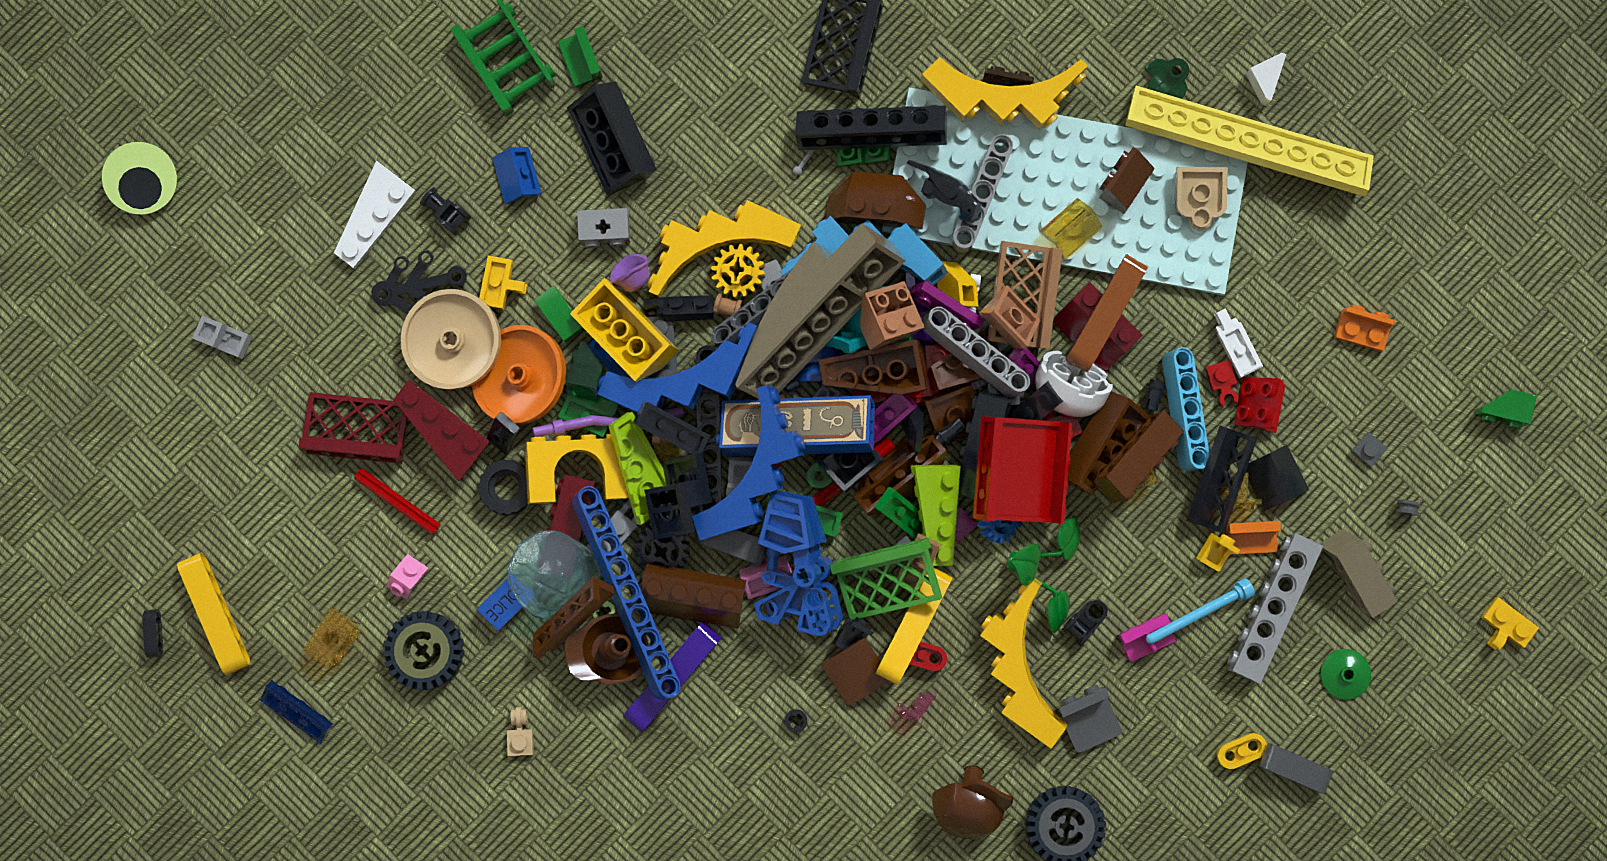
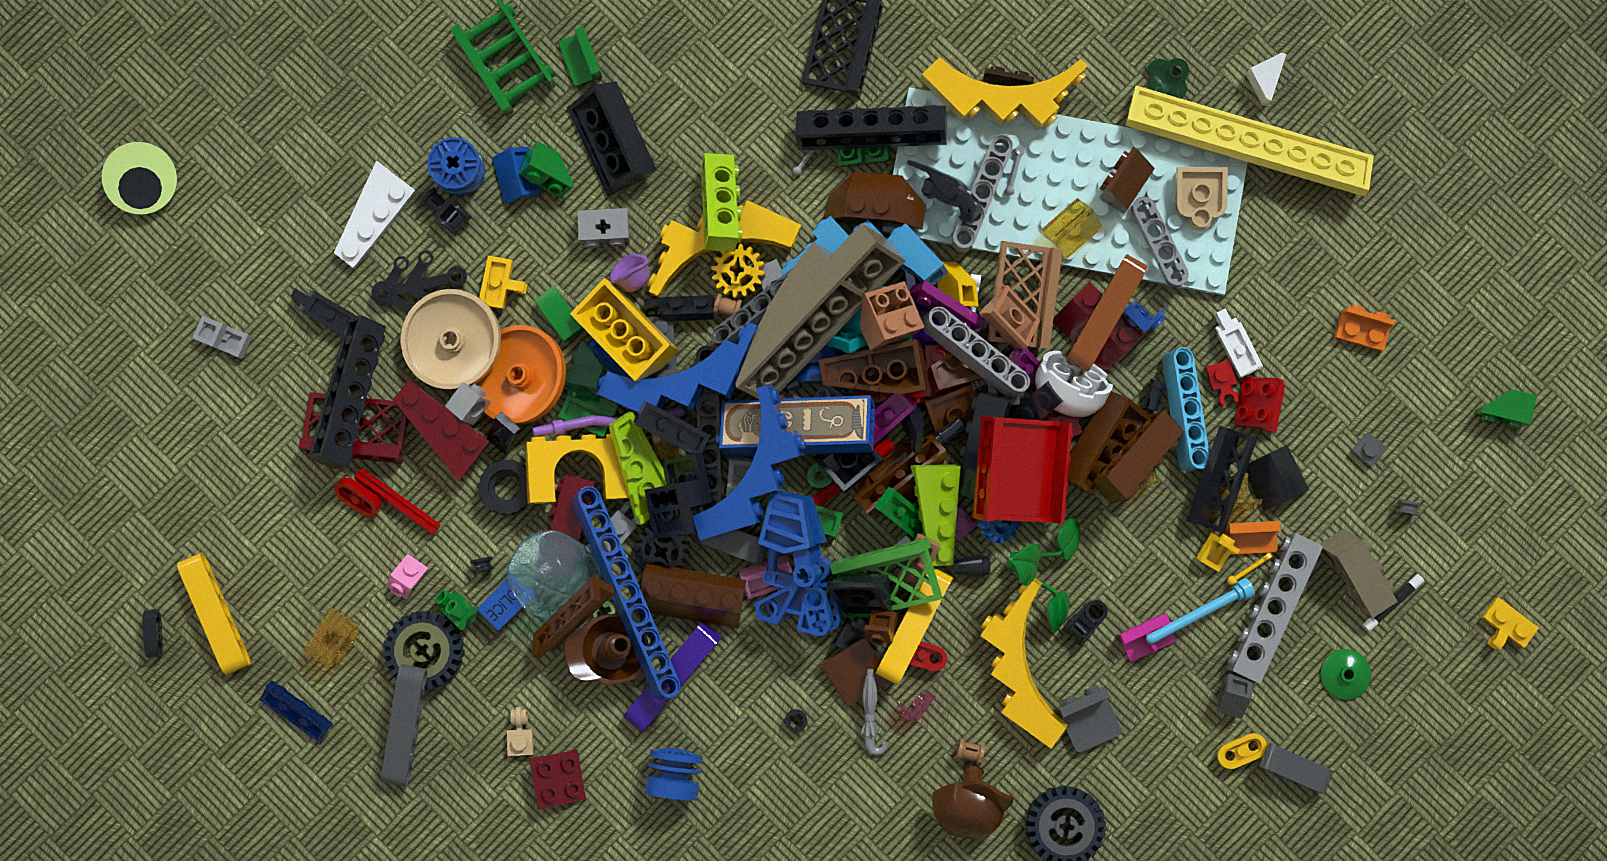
(323, 310): none -> black hinge
(337, 400): none -> black brick
(357, 497): none -> red plate
(404, 725): none -> dark grey beam
(456, 608): none -> green hips
(460, 180): none -> blue wheel
(468, 403): none -> light grey brick
(482, 564): none -> black bush
(546, 169): none -> green slope
(557, 779): none -> dark red hinge
(674, 774): none -> blue wheel
(716, 234): none -> lime brick
(861, 593): none -> black slope
(869, 728): none -> light grey piece
(881, 627): none -> reddish brown bracket
(970, 752): none -> medium nougat bush
(973, 566): none -> black cone
(1019, 151): none -> light grey hinge
(1139, 316): none -> blue bracket
(1156, 243): none -> light grey beam
(1233, 579): none -> yellow hinge
(1235, 696): none -> dark grey brick
(1401, 595): none -> bar

